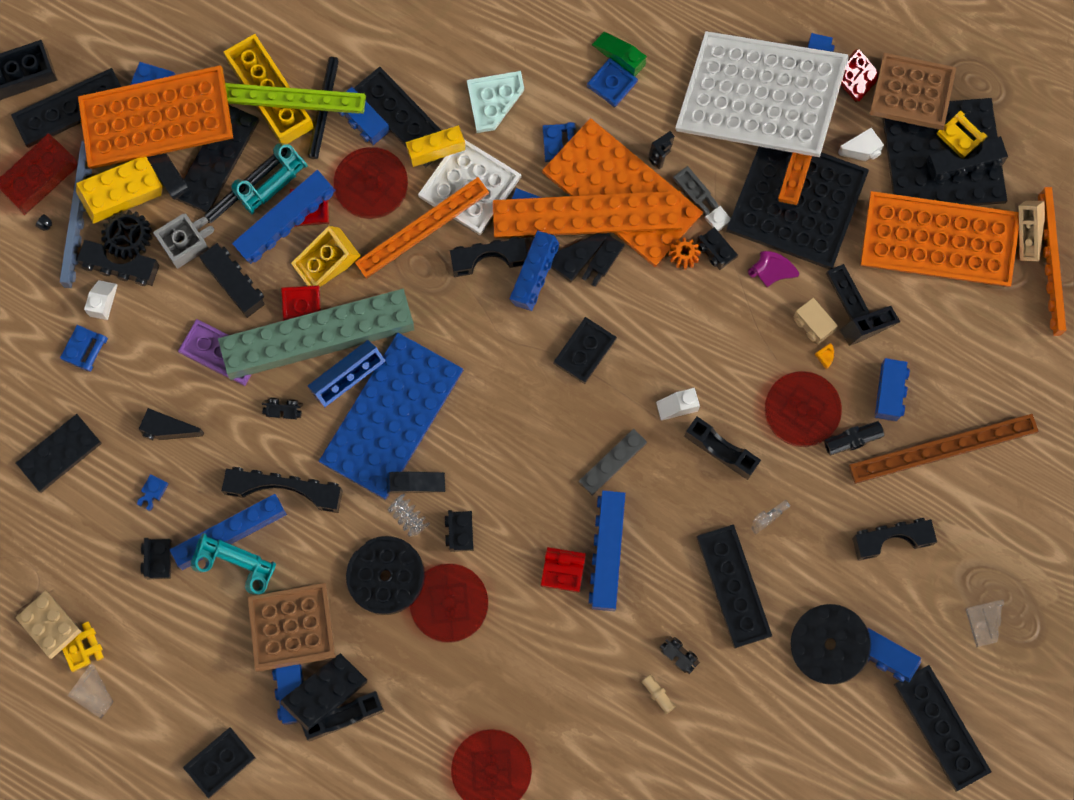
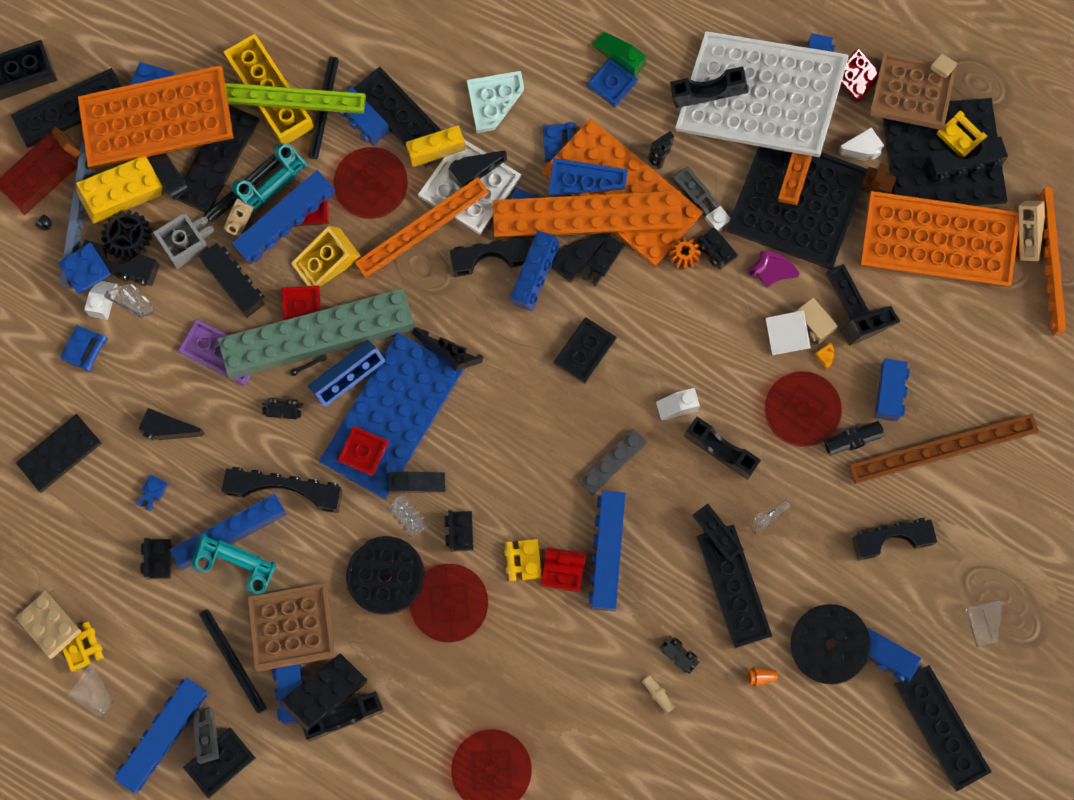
(65, 142): none -> dark orange tile
(84, 268): none -> blue plate
(130, 299): none -> clear wing
(161, 735): none -> blue brick
(205, 736): none -> dark grey hinge
(233, 661): none -> black axle
(238, 217): none -> tan hips
(294, 372): none -> black hinge
(363, 451): none -> red plate
(448, 351): none -> black wing
(471, 167): none -> black slope
(529, 560): none -> yellow plate
(580, 177): none -> blue wing
(690, 92): none -> black arch
(718, 532): none -> black plate
(761, 676): none -> orange cone
(788, 333): none -> white tile
(878, 180): none -> reddish brown brick
(943, 66): none -> tan tile

